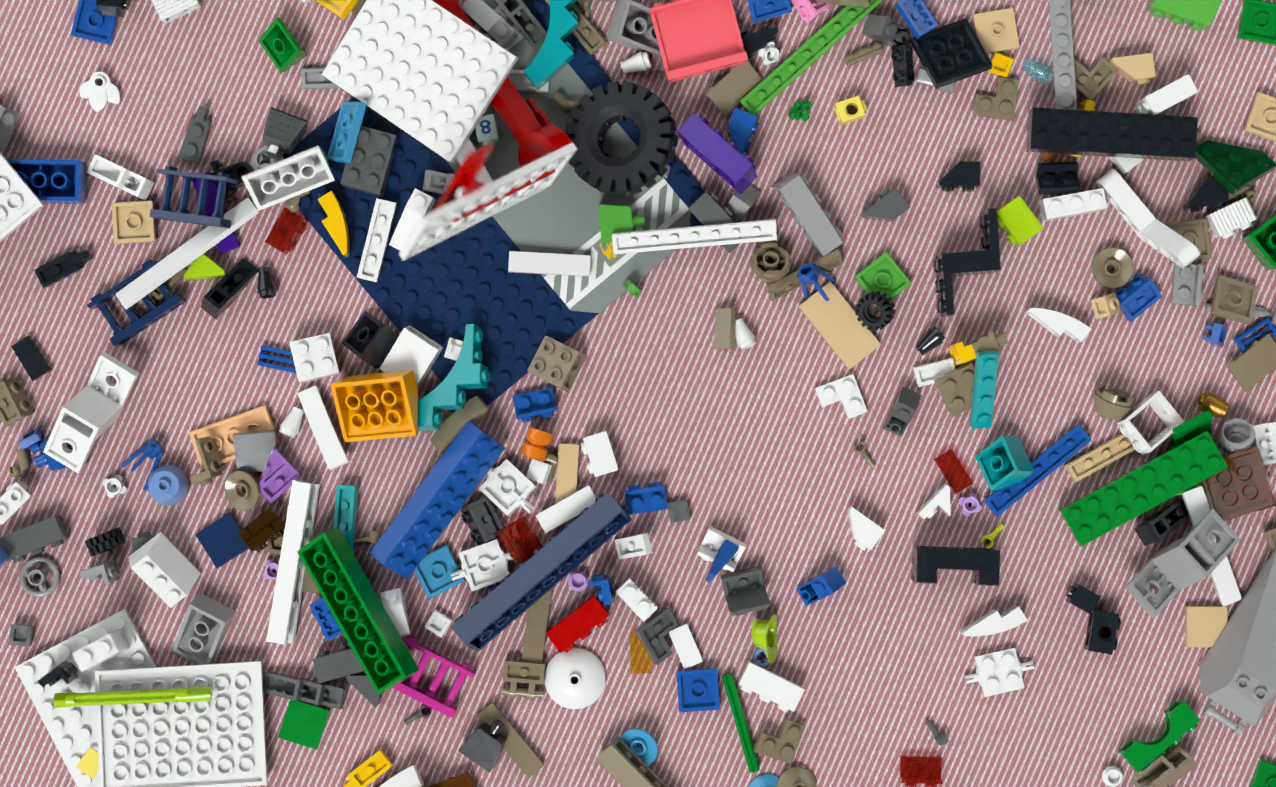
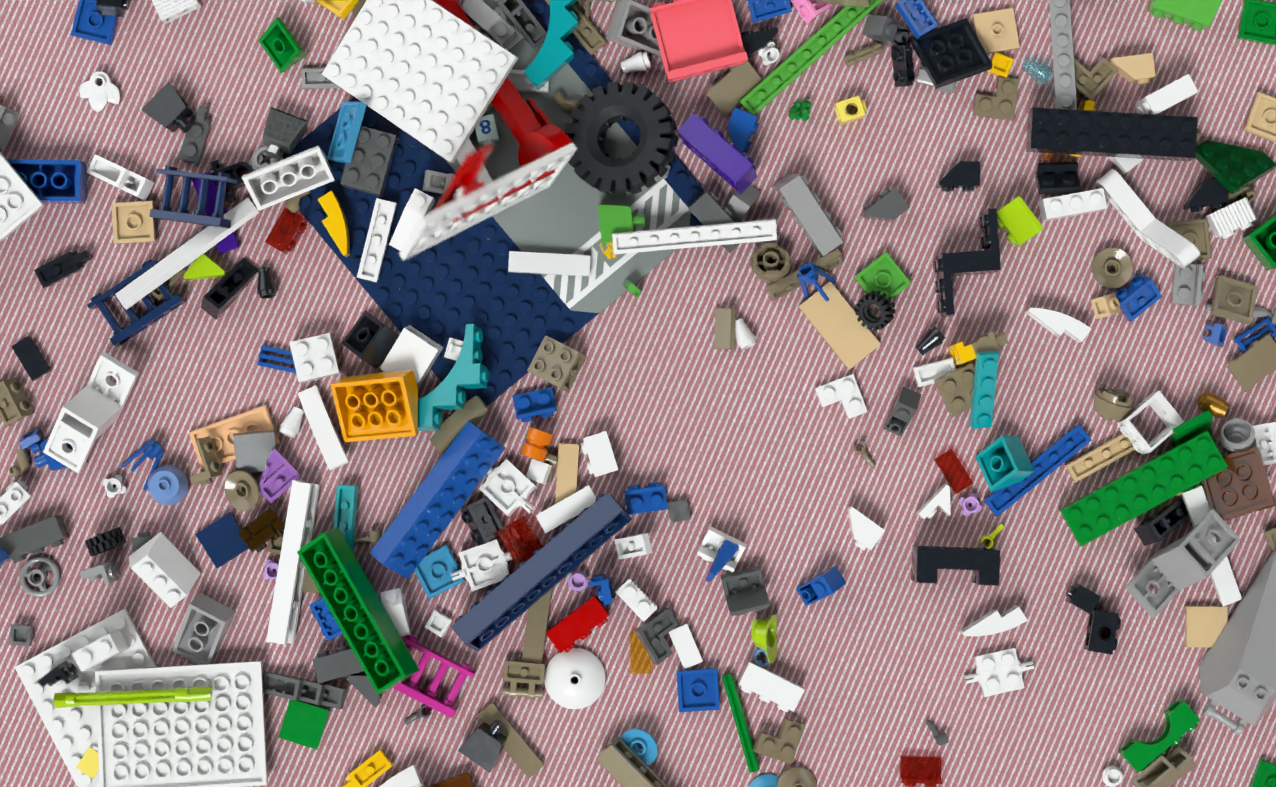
(169, 109): none -> black torso

